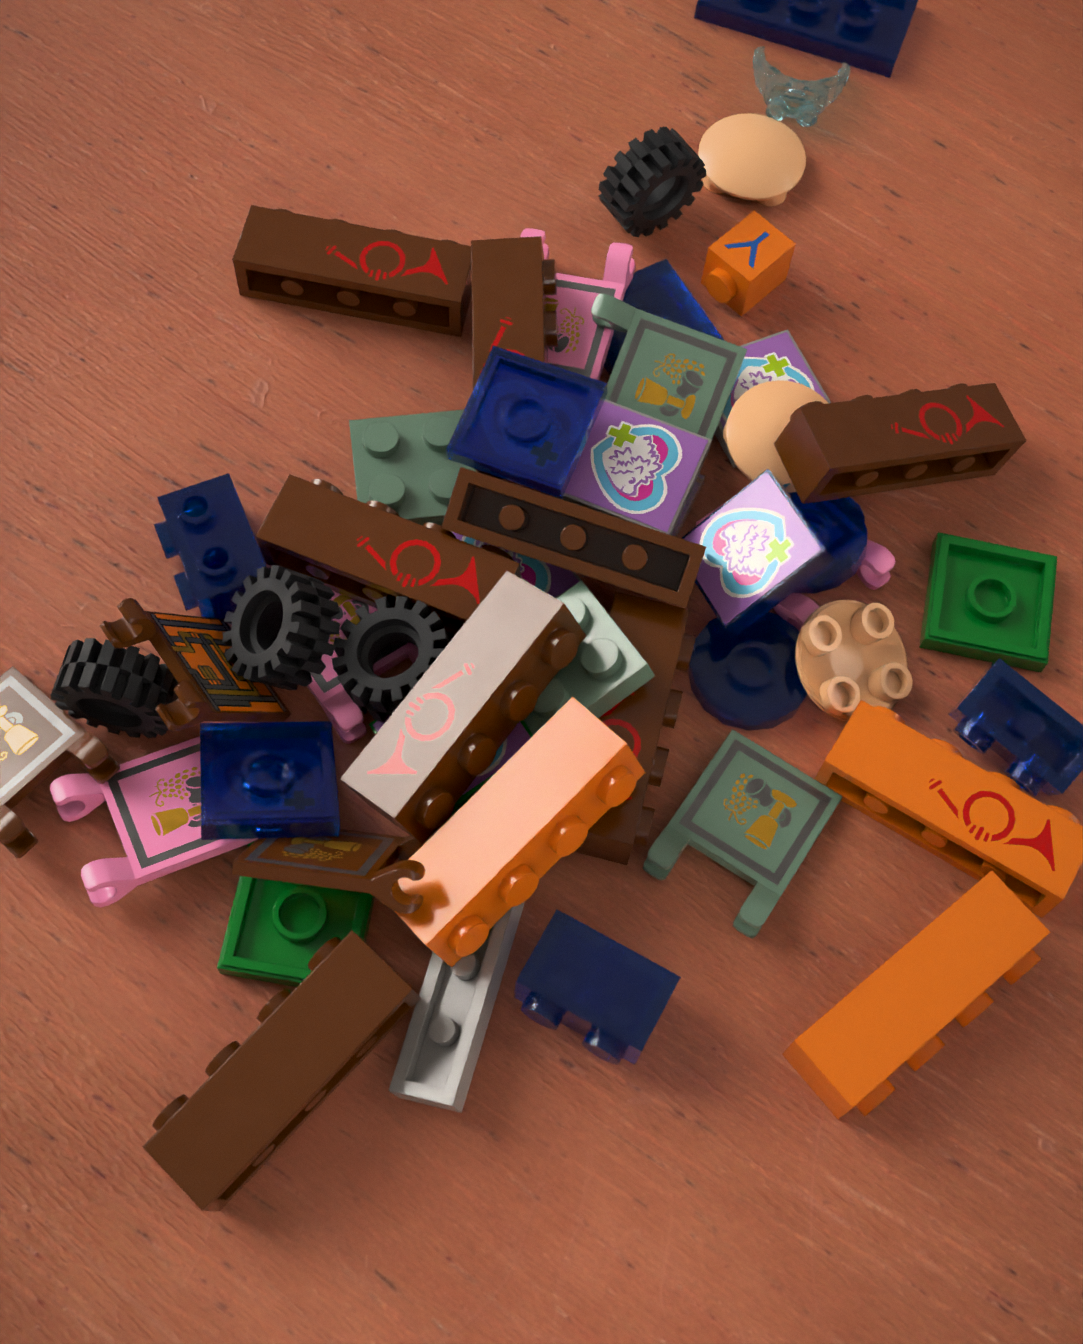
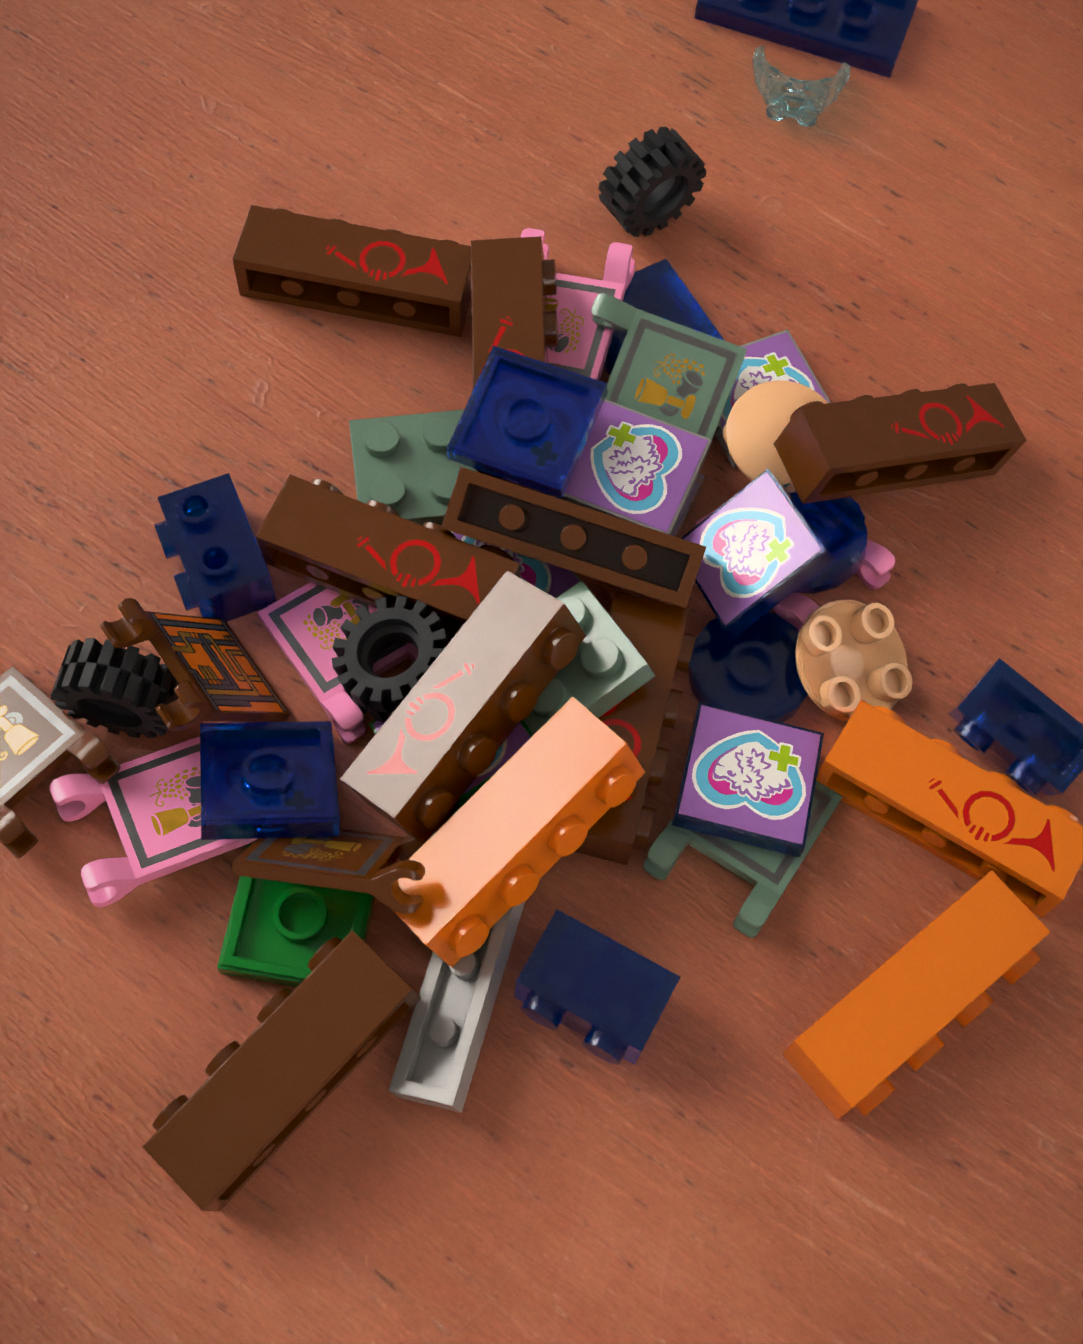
(281, 628): black tyre -> none
(747, 263): orange brick -> none
(748, 779): none -> tile
(752, 158): light nougat dish -> none
(989, 602): green tile -> none

